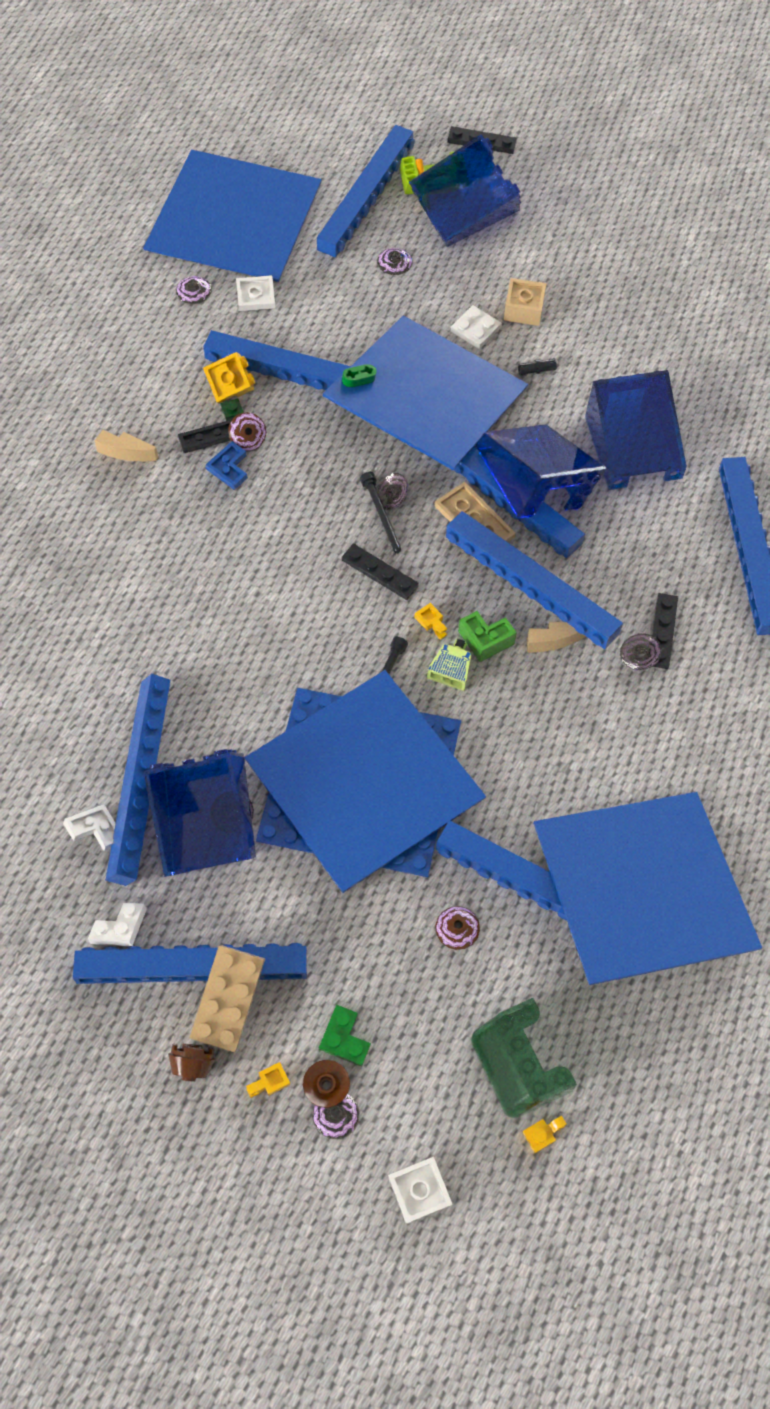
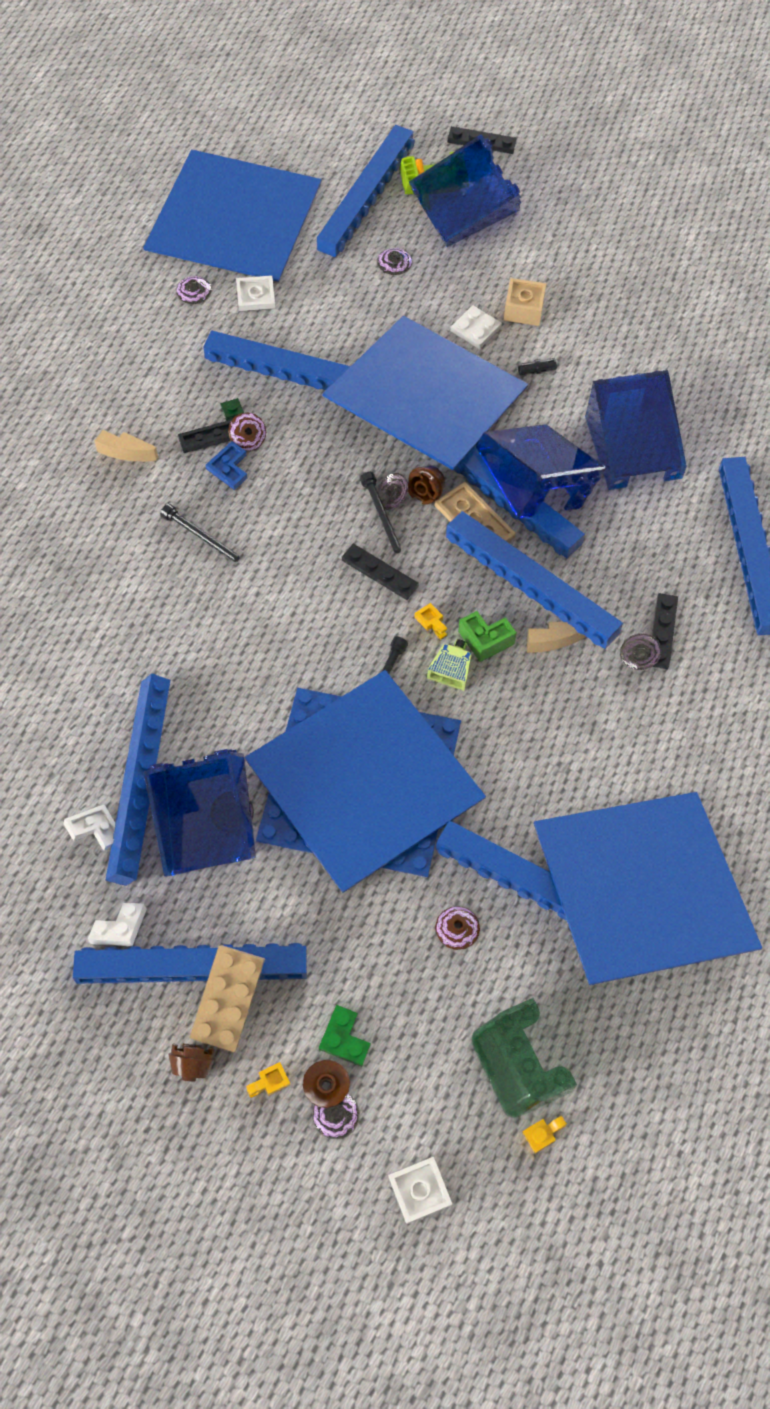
(170, 513): none -> piece
(229, 377): yellow plate -> none
(359, 375): green beam -> none
(426, 484): none -> reddish brown cone

